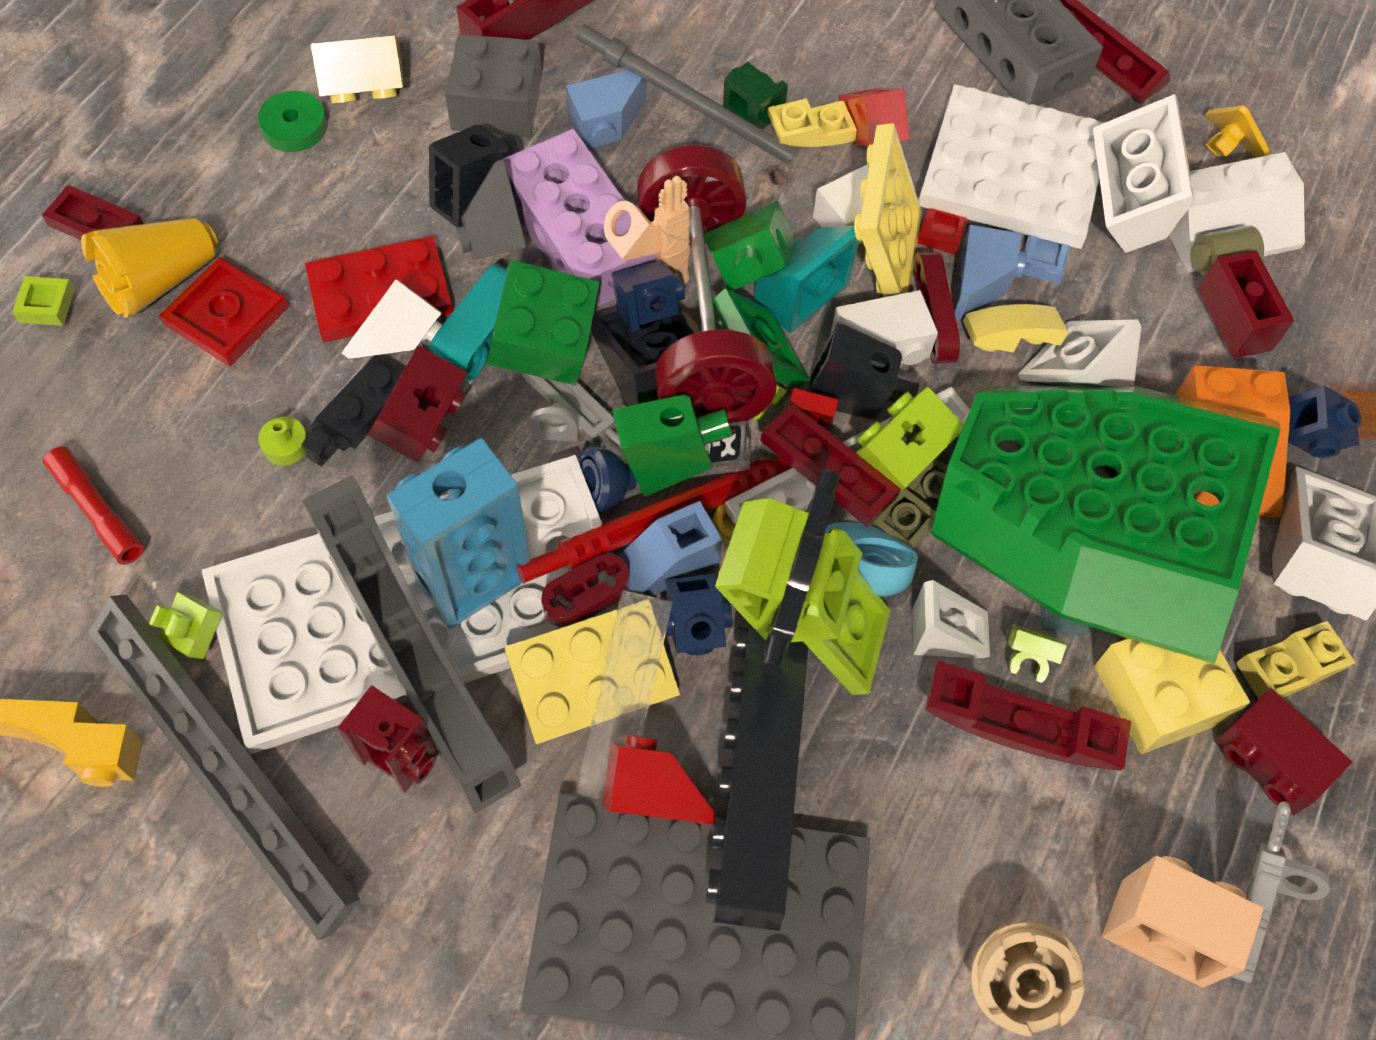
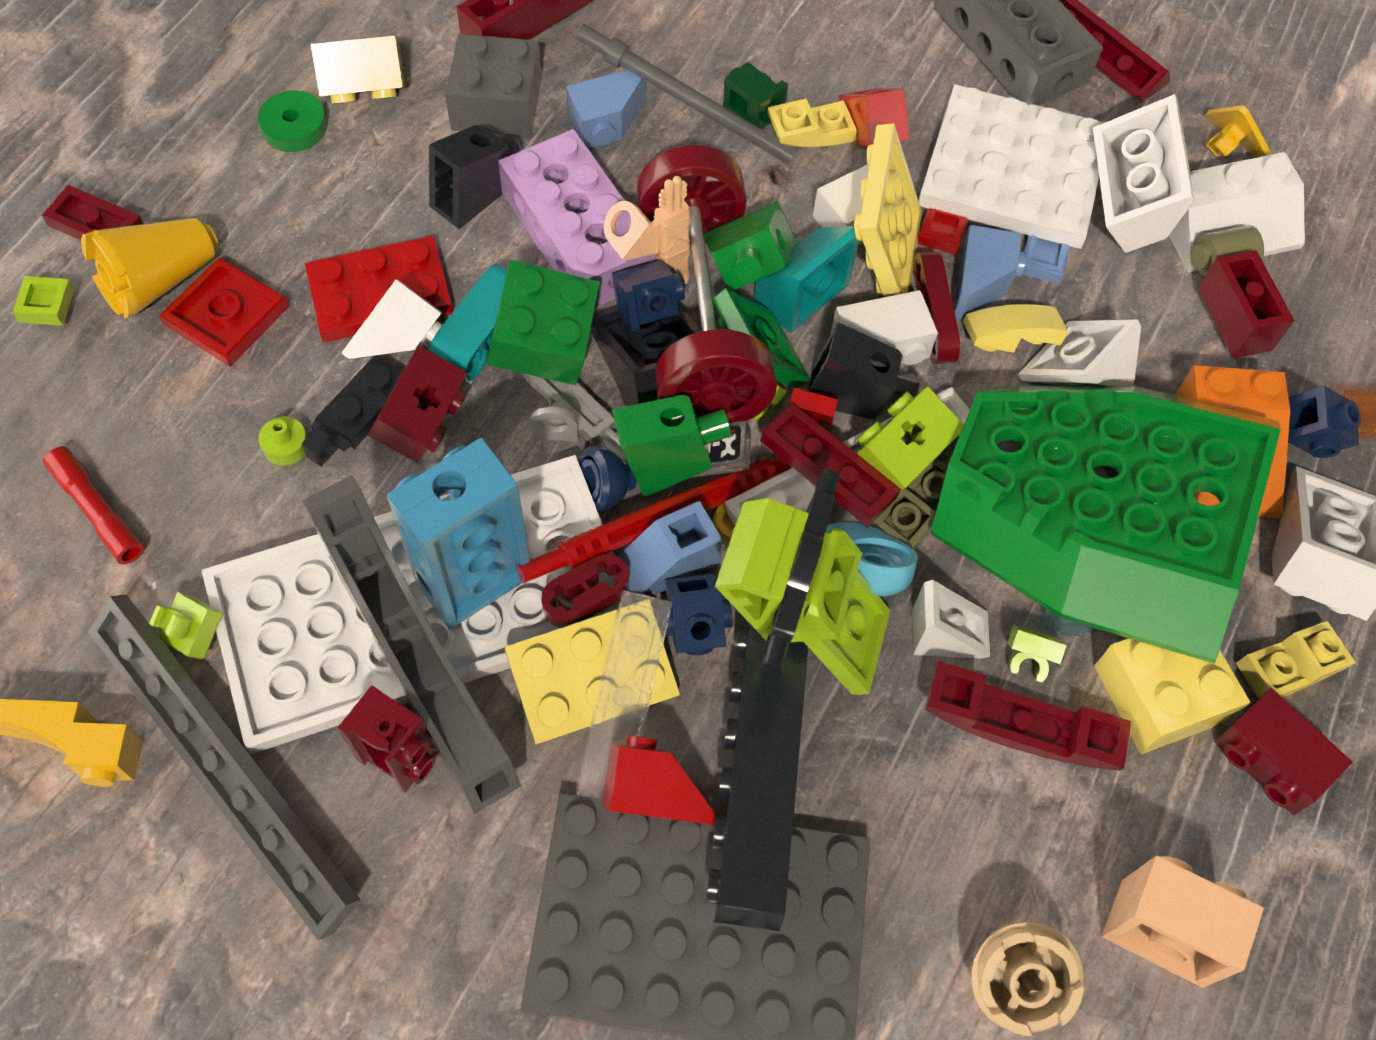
(491, 218): dark grey slope -> none
(1270, 877): light grey piece -> none

